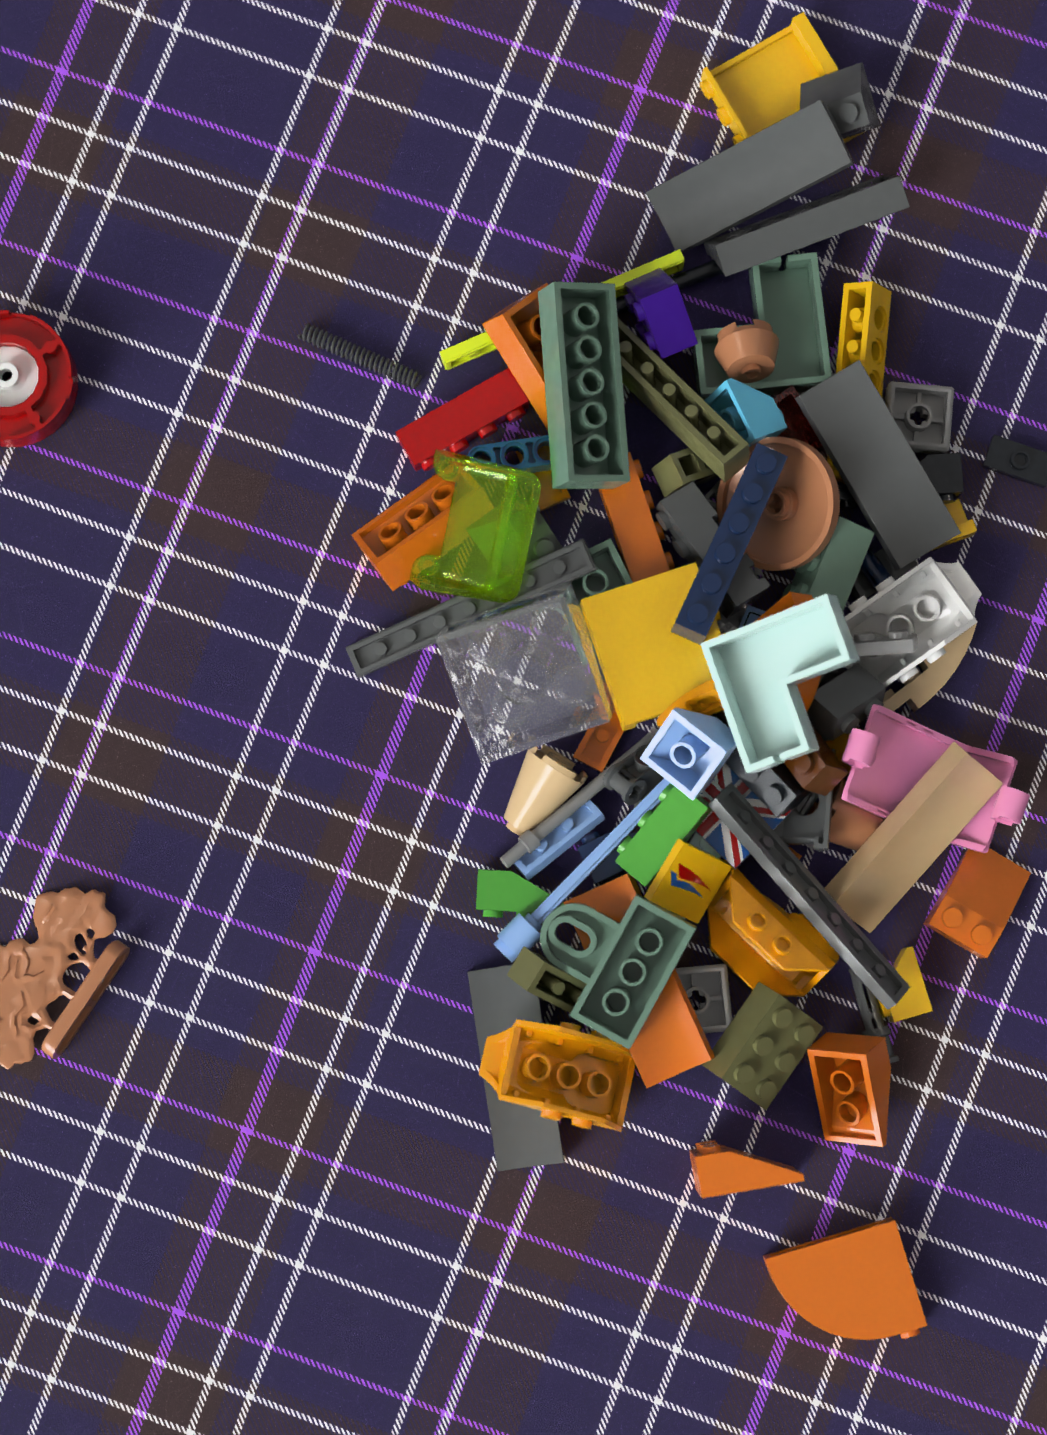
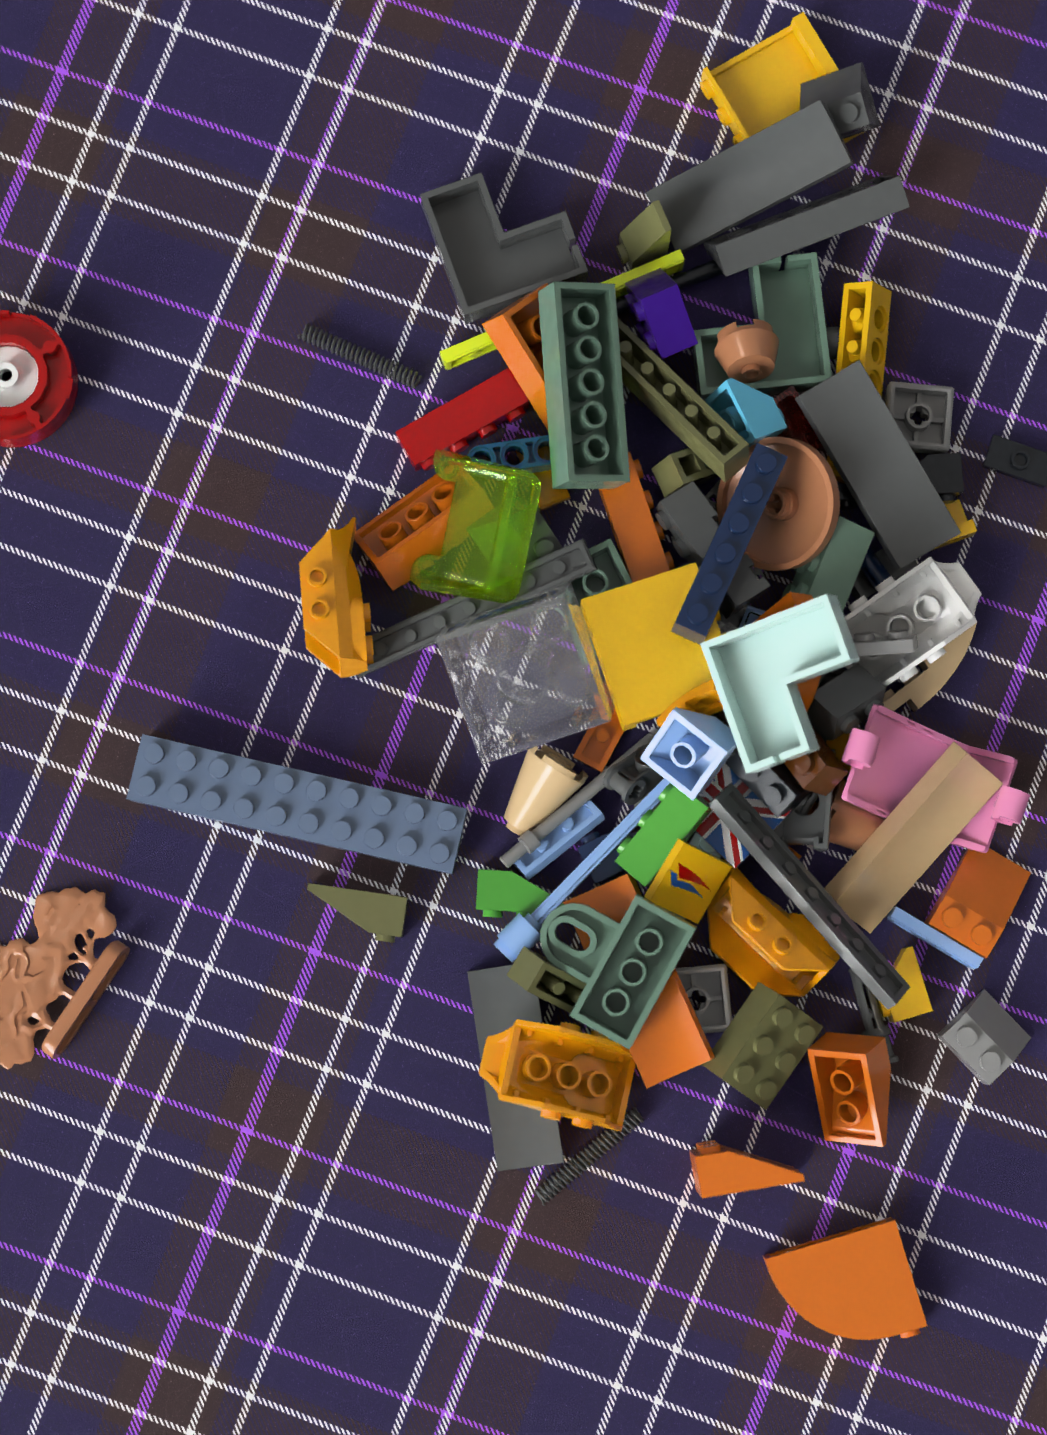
(297, 804): none -> sand blue brick
(334, 605): none -> light orange slope
(371, 911): none -> olive slope
(495, 266): none -> dark grey piece
(585, 1160): none -> dark grey piece
(645, 237): none -> olive slope
(833, 337): none -> dark grey tile
(934, 938): none -> light blue tile
(984, 1038): none -> light grey slope

